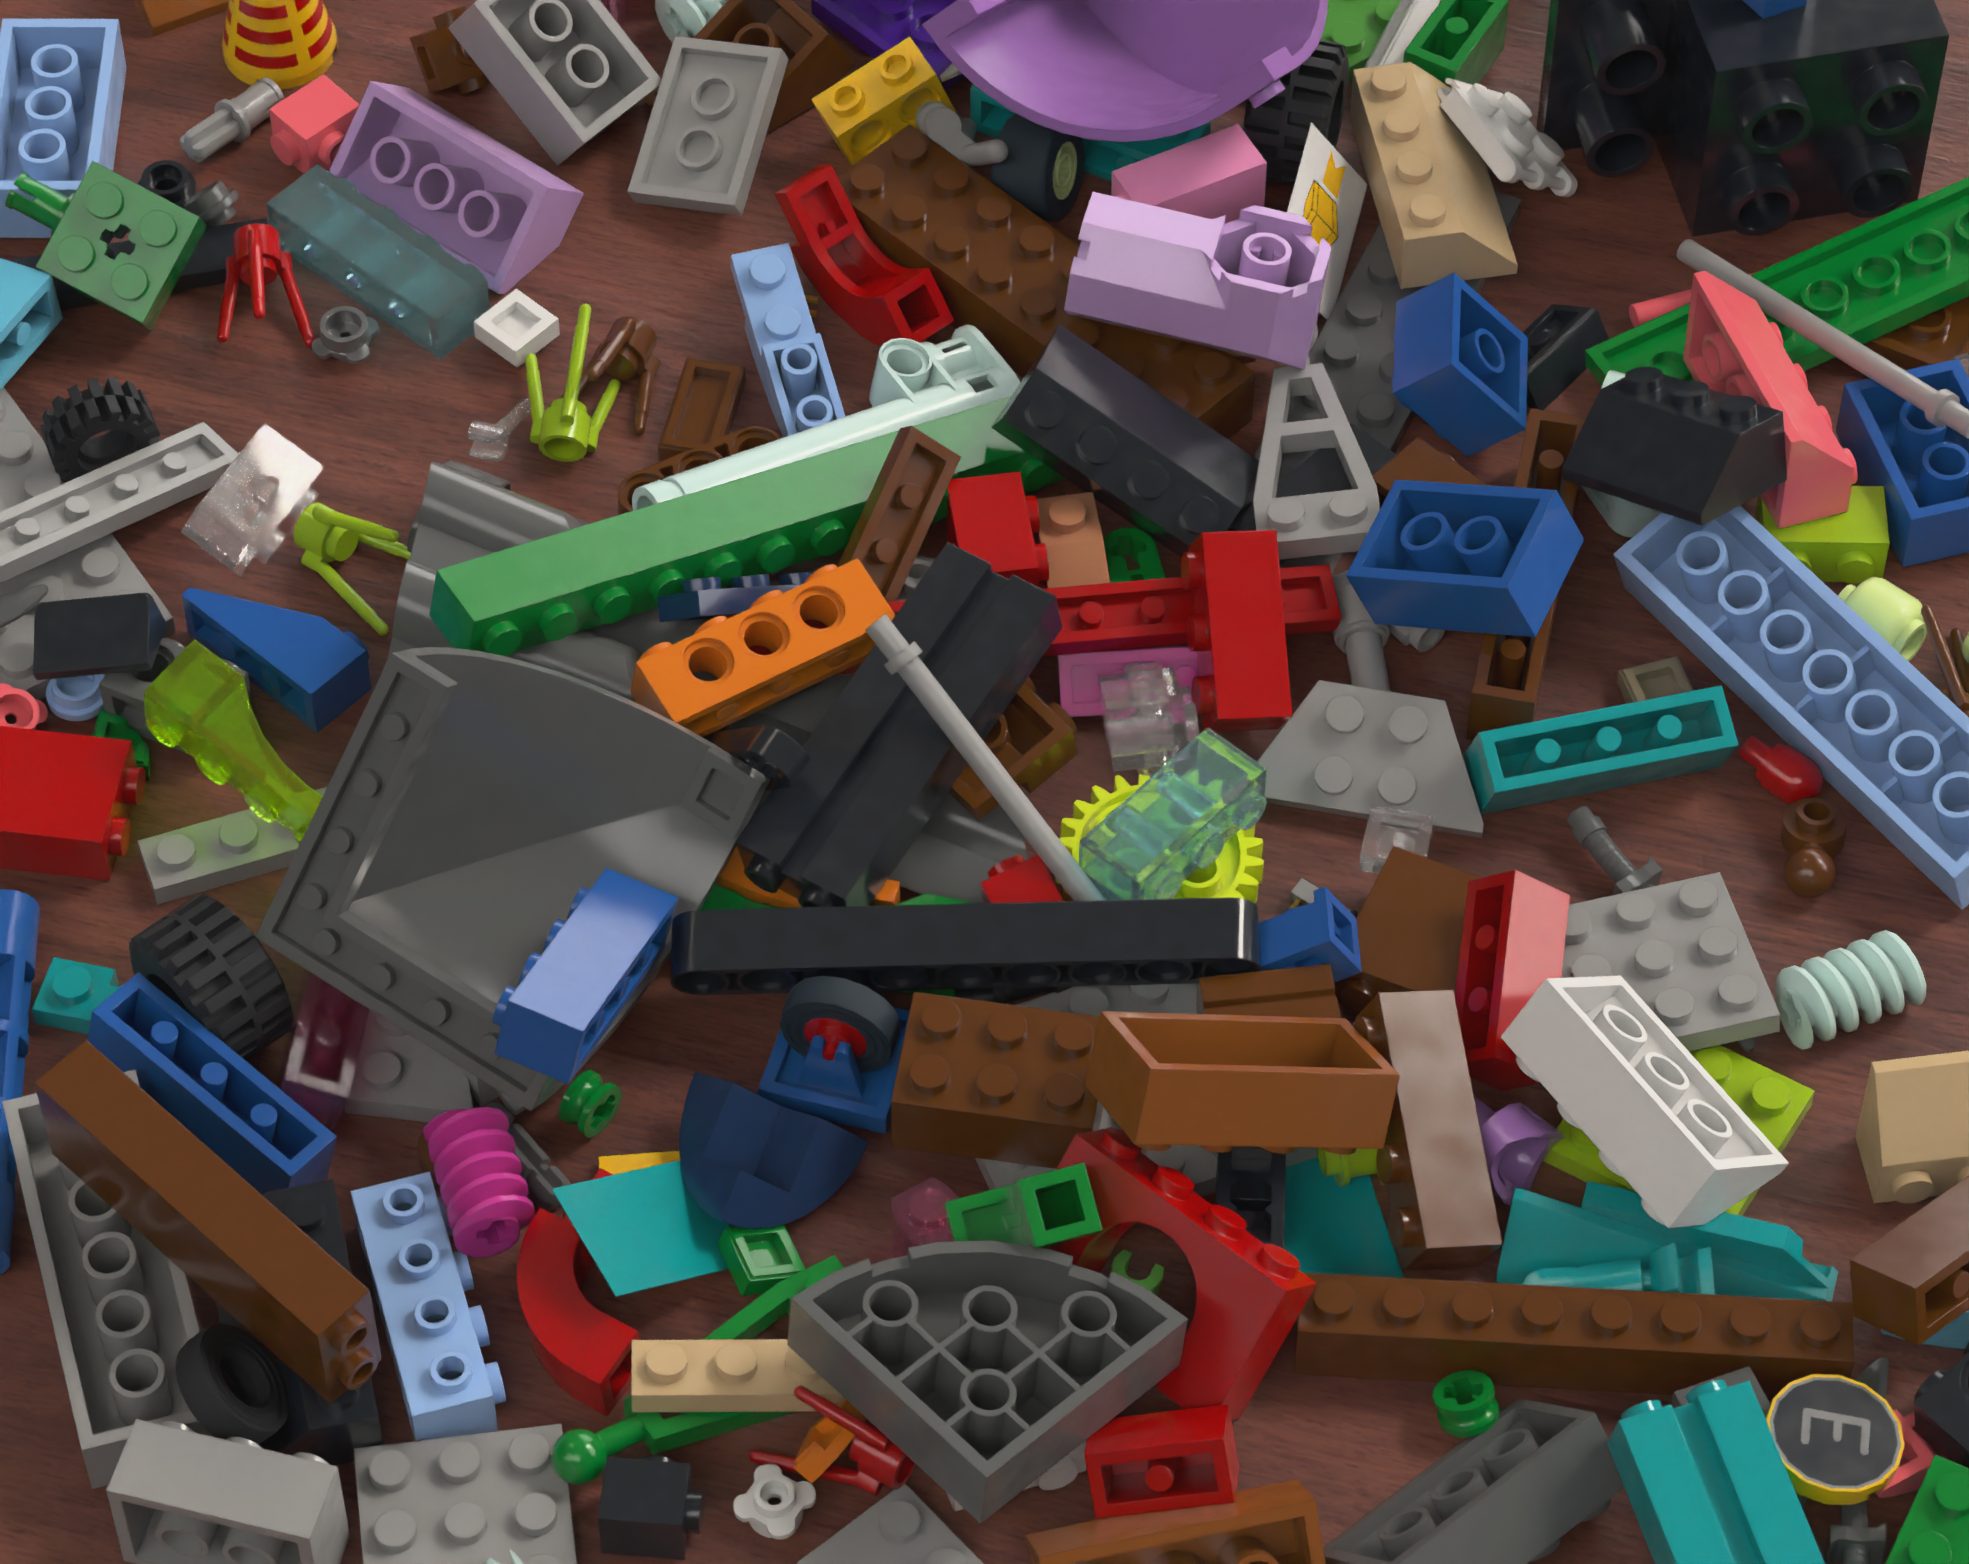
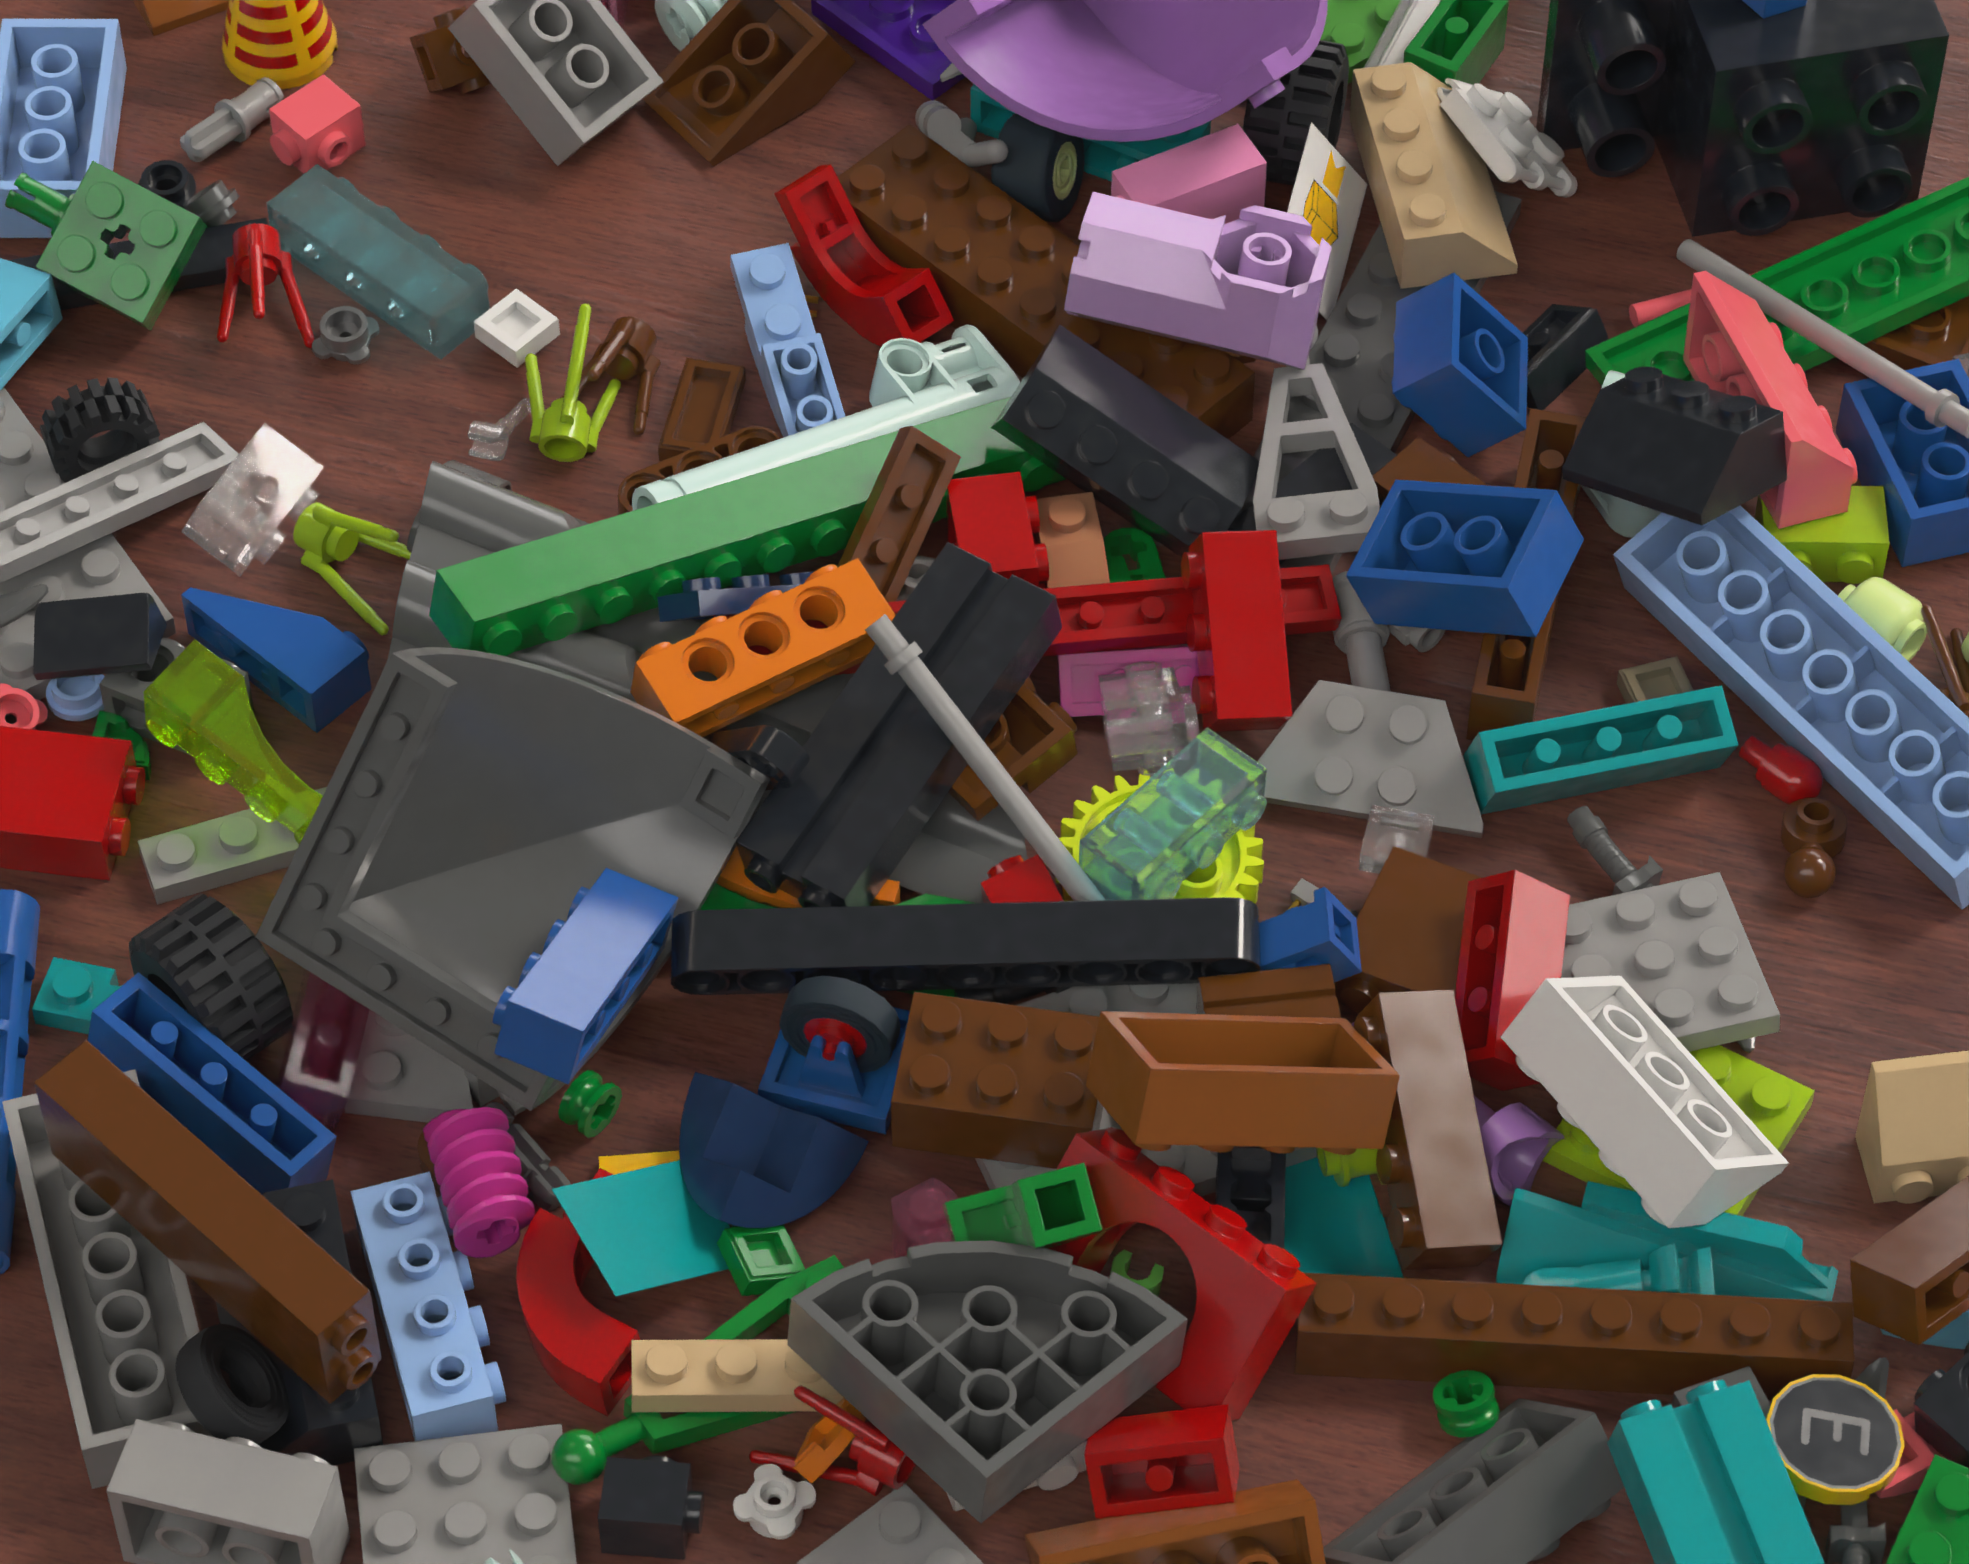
(455, 184): lavender slope -> none
(708, 125): light grey plate -> none
(879, 100): yellow brick -> none
(1847, 986): light aqua piece -> none

